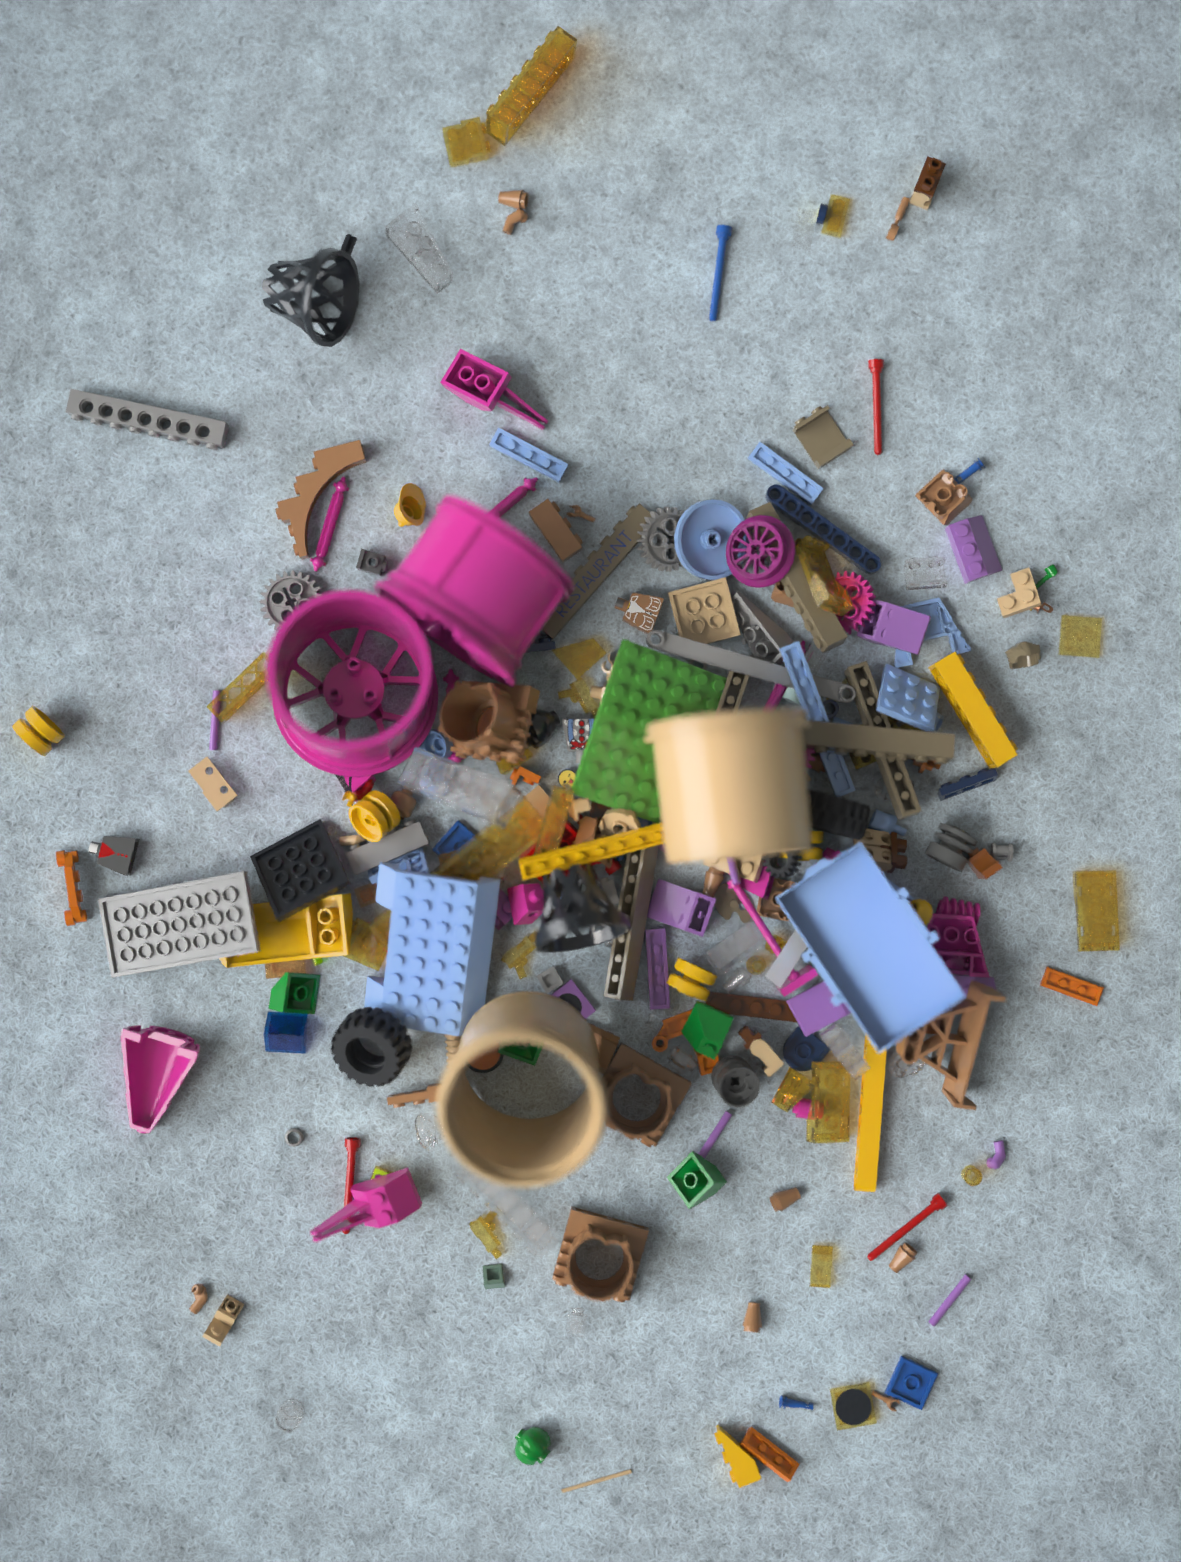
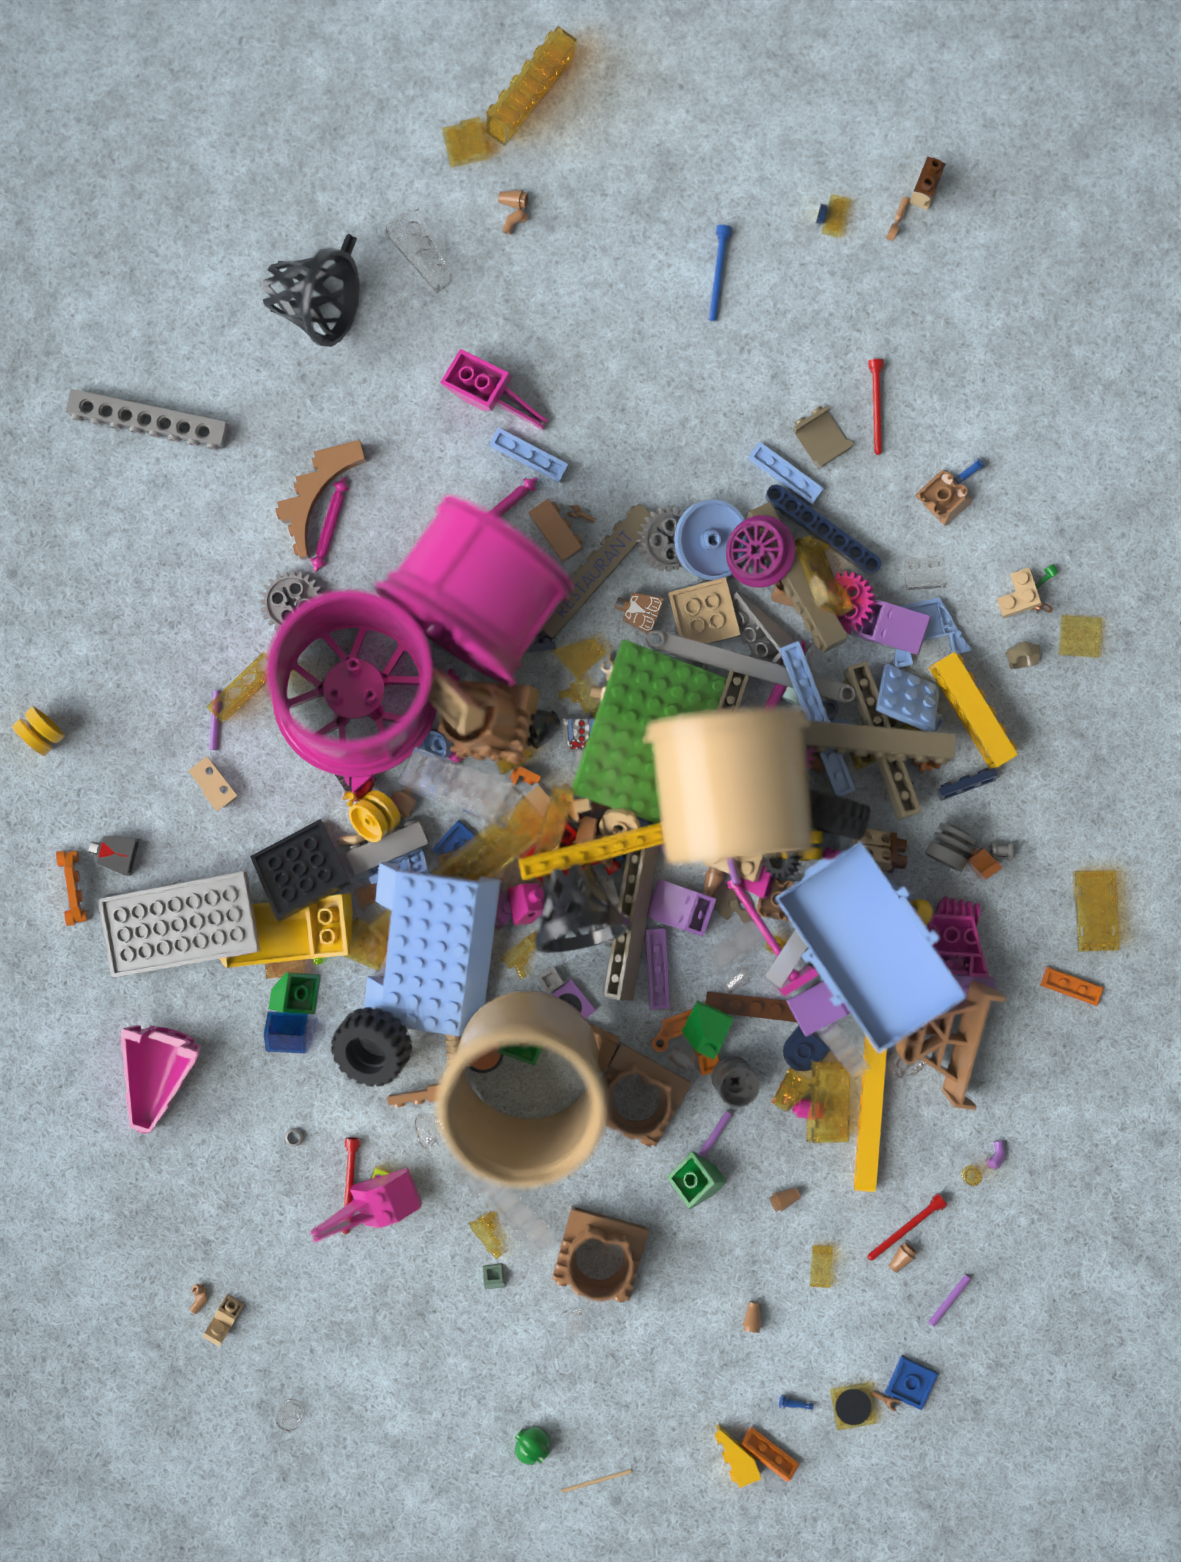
(363, 562): dark grey brick -> none
(411, 506): yellow piece -> none
(454, 702): none -> tan slope
(566, 776): light yellow tile -> none
(691, 980): yellow wheel -> none
(751, 962): clear yellow cone -> none
(759, 1048): tan hips -> none
(885, 822): light blue piece -> none
(973, 548): medium lavender slope -> none

